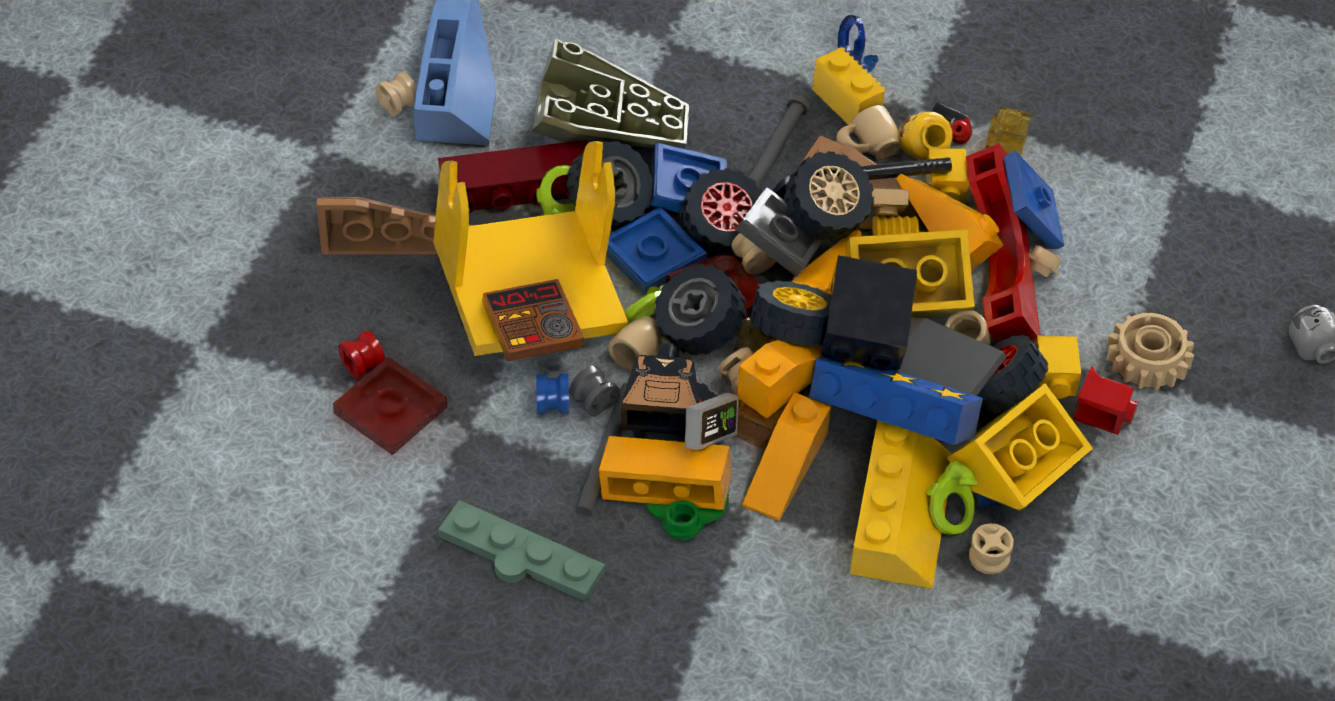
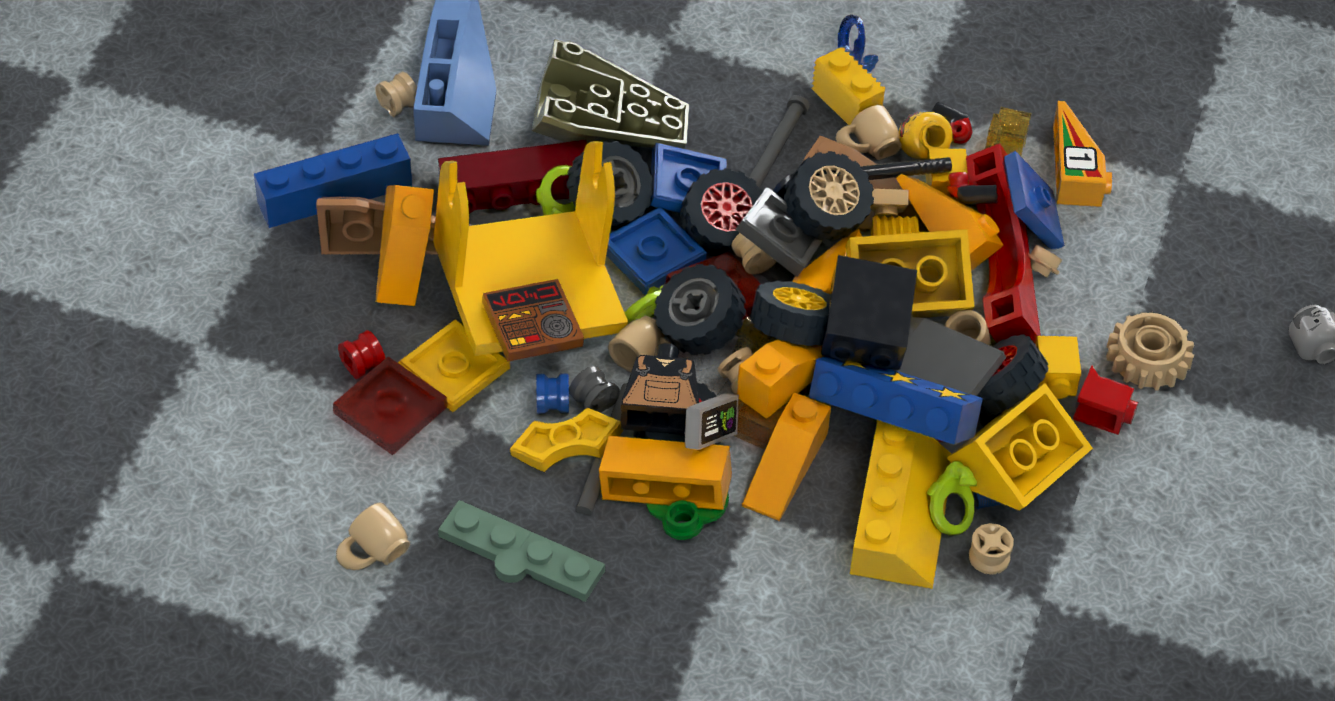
(354, 171): none -> blue brick
(377, 534): none -> tan piece
(403, 243): none -> light orange slope
(451, 367): none -> yellow tile
(548, 443): none -> yellow tile
(971, 193): none -> black arm
(1078, 162): none -> light orange slope

